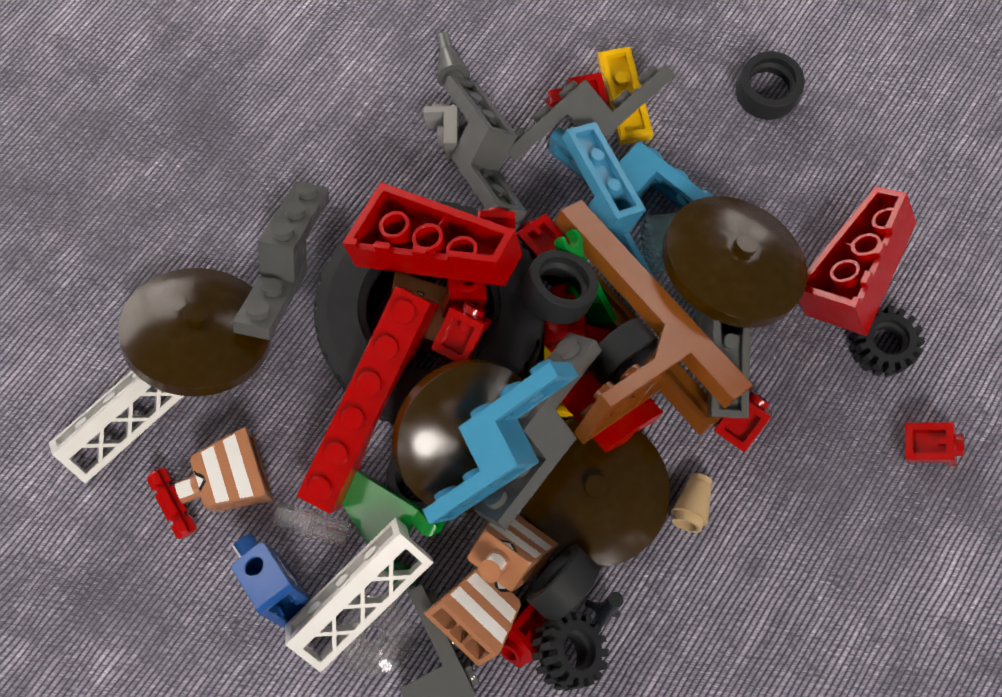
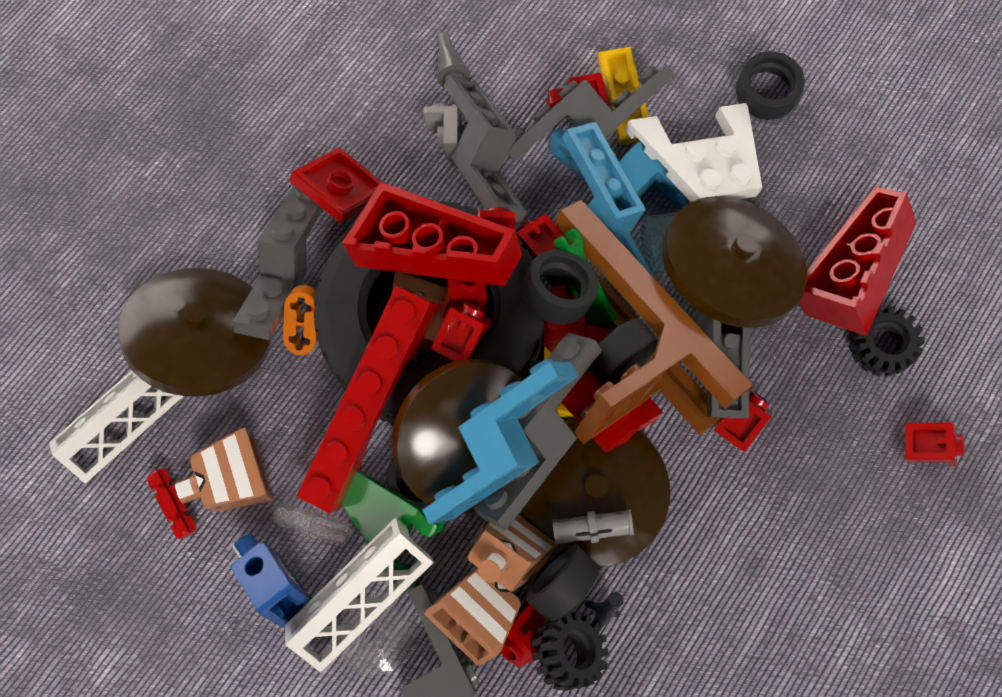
(294, 319): none -> orange beam
(336, 184): none -> red tile
(593, 527): none -> light grey pin
(693, 504): tan cone -> none
(706, 166): none -> white wing

